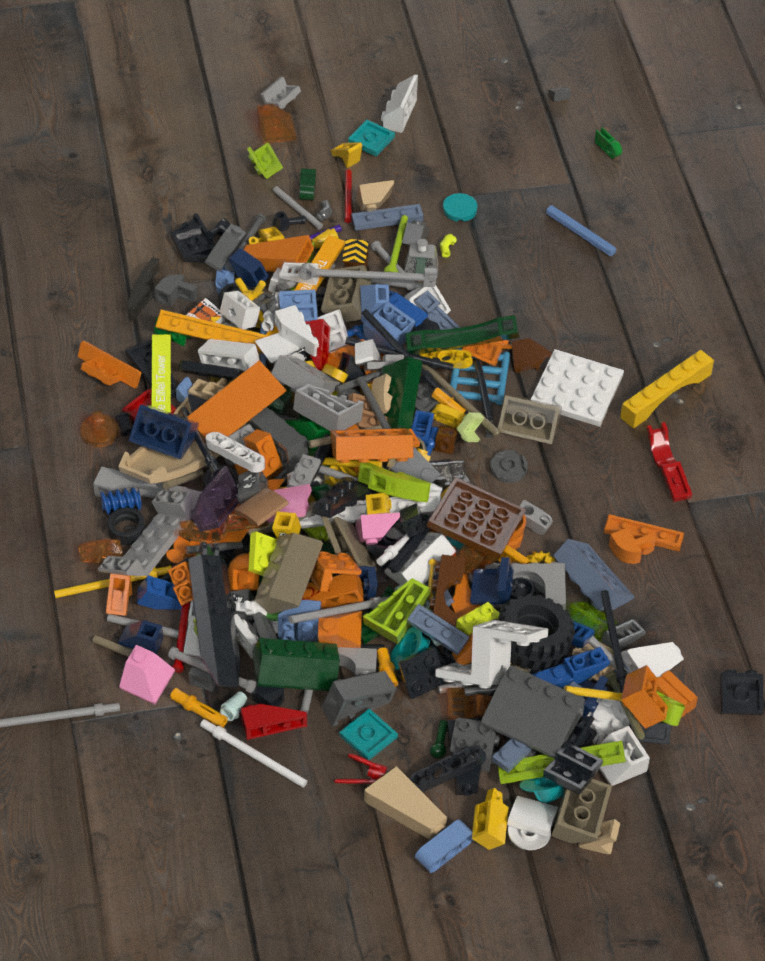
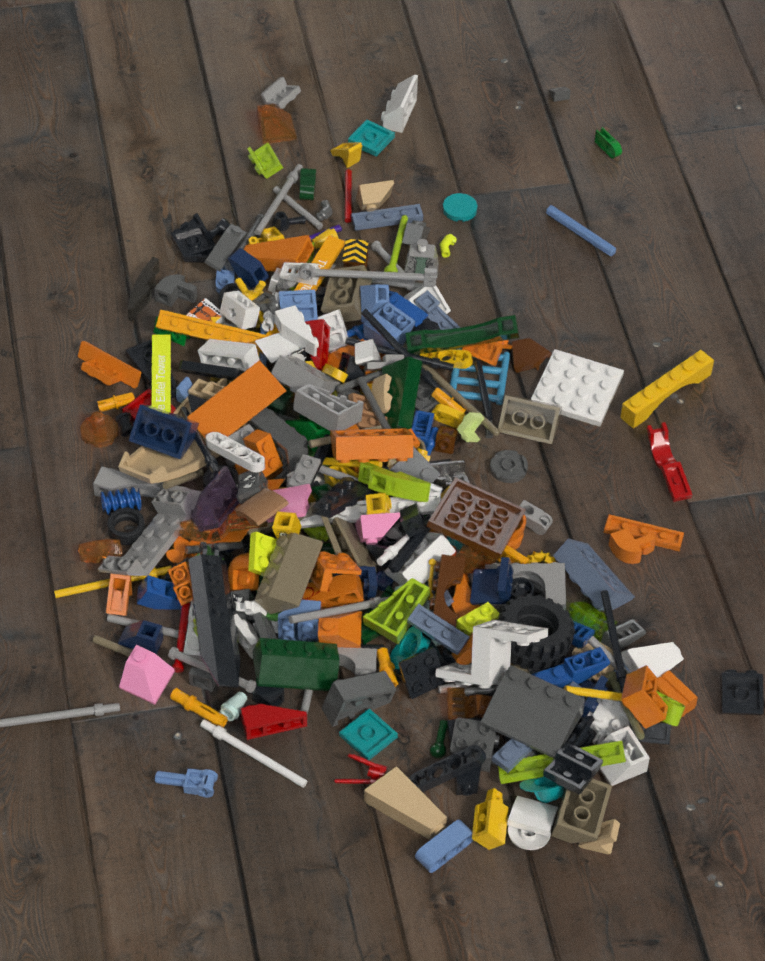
(115, 402): none -> light orange axle
(192, 782): none -> medium blue connector
(291, 179): none -> light grey bar
(383, 581): none -> dark blue tile

